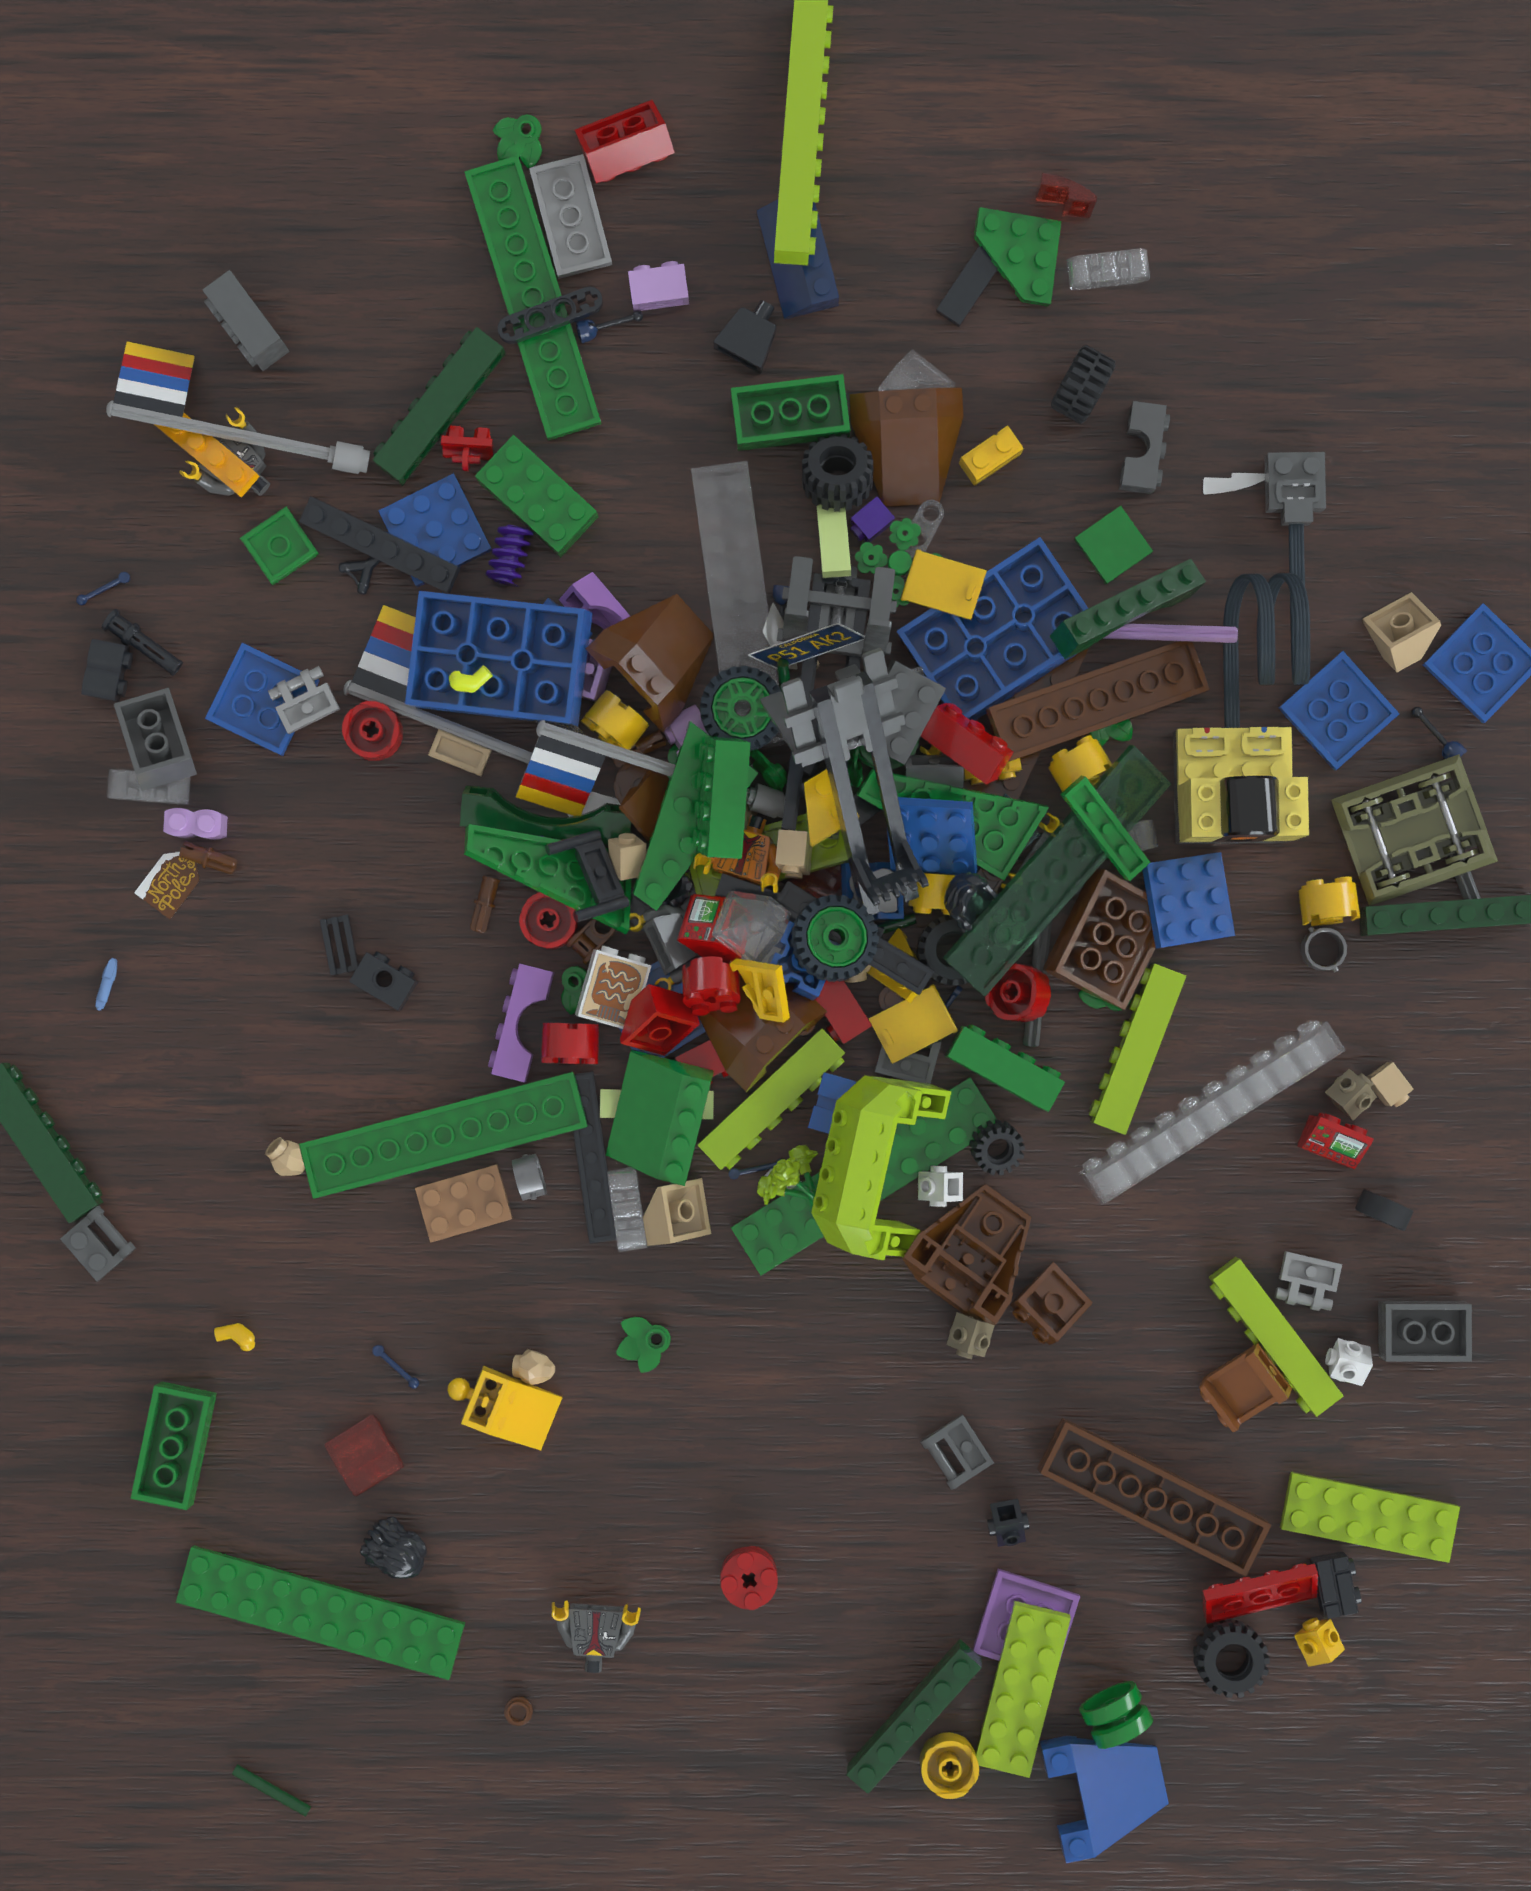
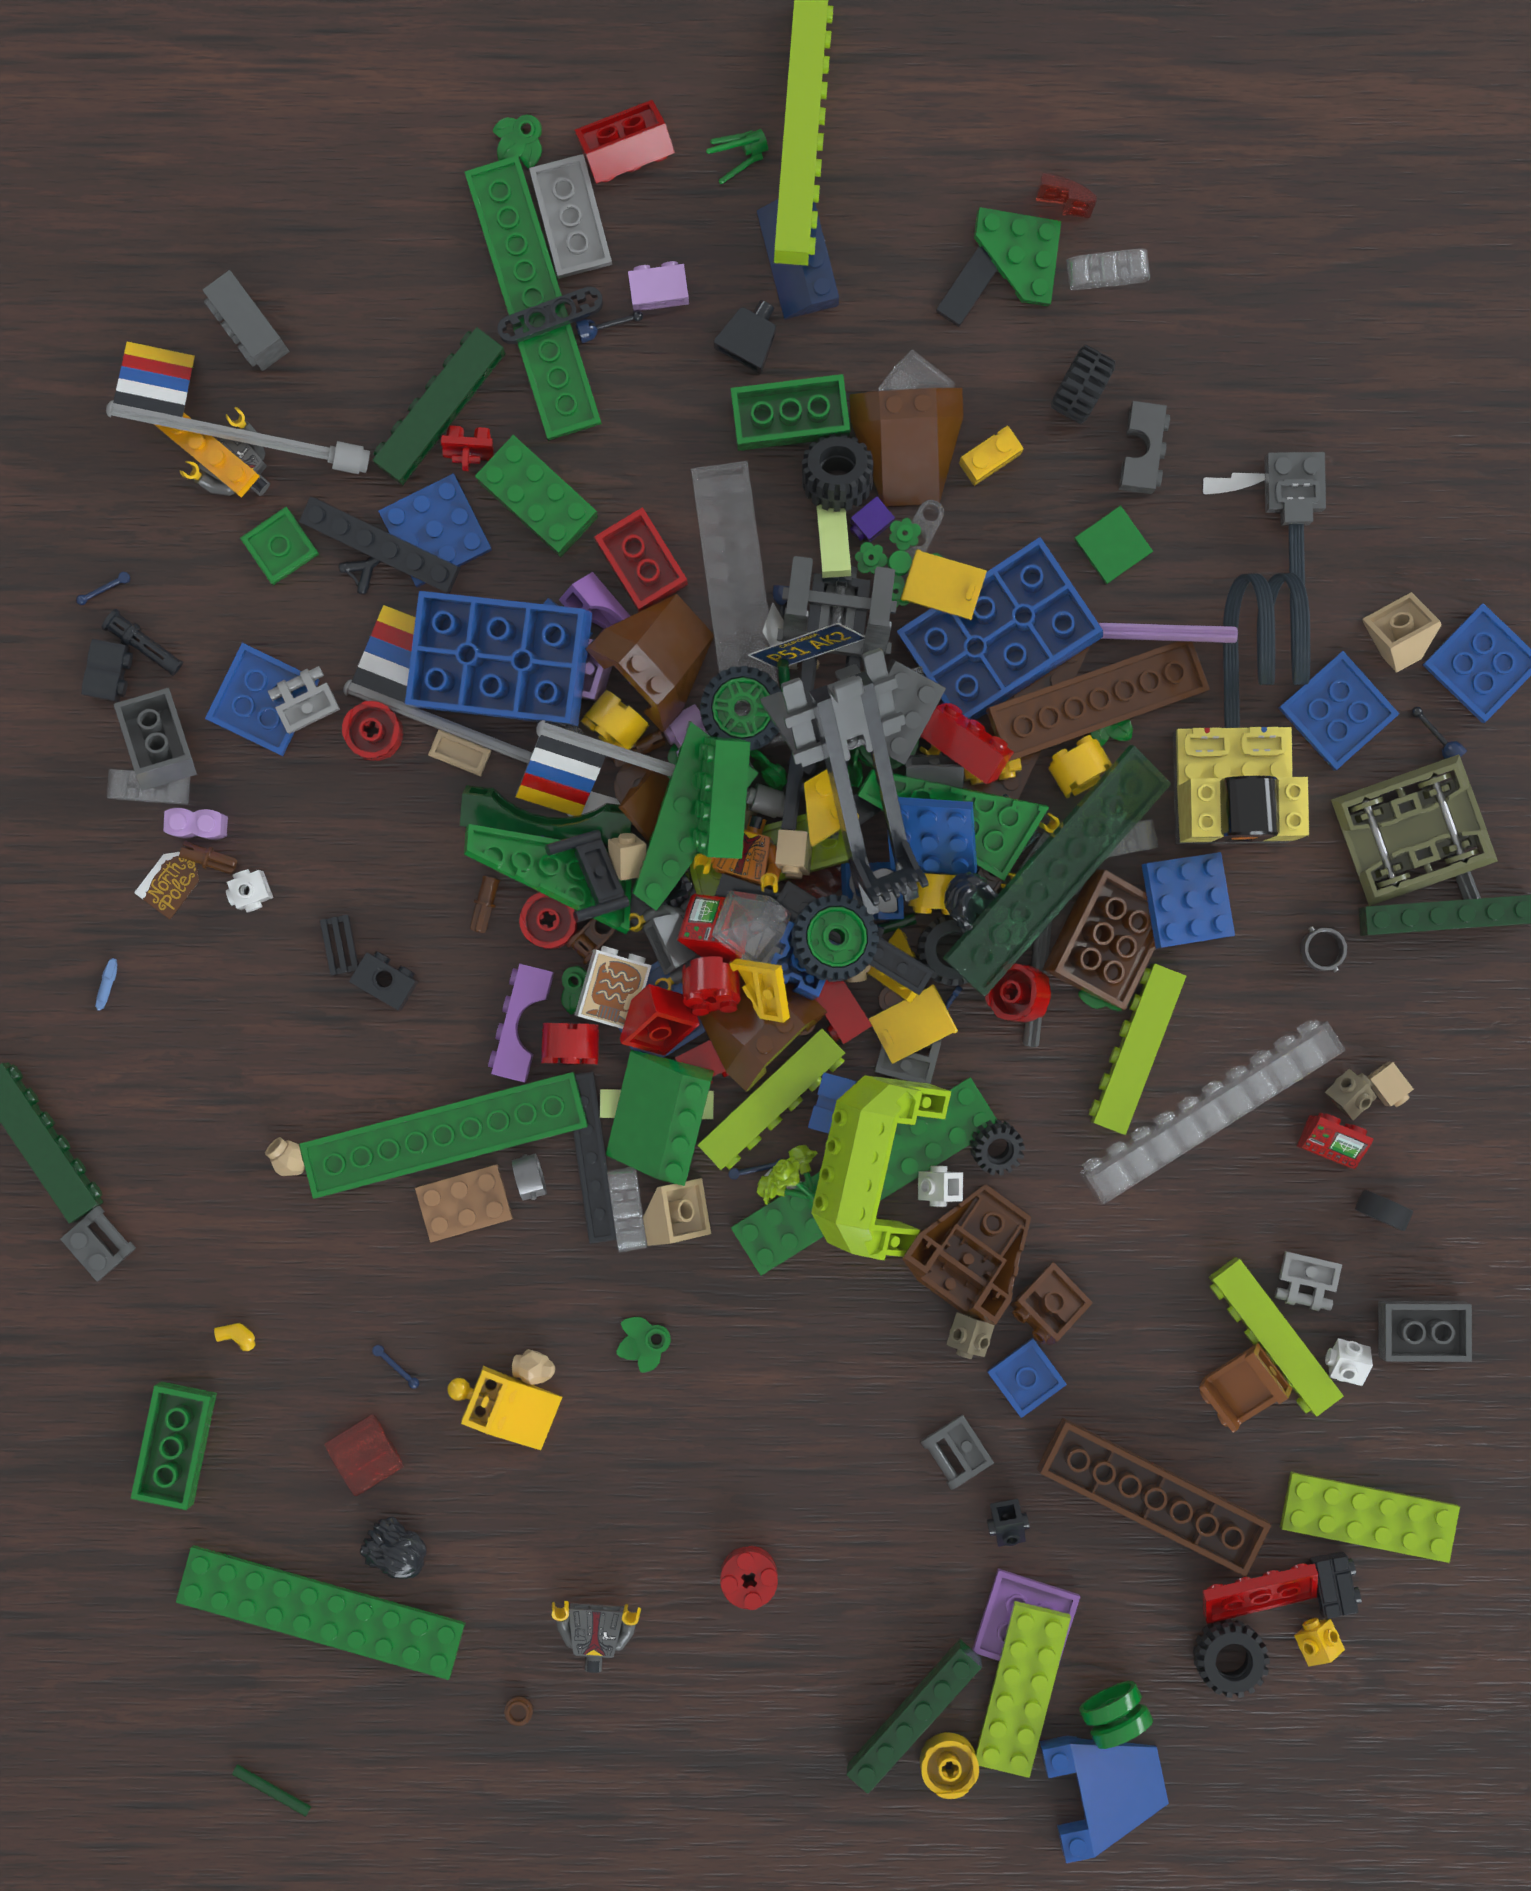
(258, 891): none -> white brick
(469, 683): neon yellow arm -> none
(508, 554): dark purple piece -> none
(641, 560): none -> red brick
(752, 143): none -> green plant
(1000, 1066): green brick -> none
(1026, 1377): none -> blue plate
(1105, 828): green plate -> none
(1106, 617): dark green arch -> none
(1328, 902): yellow brick -> none

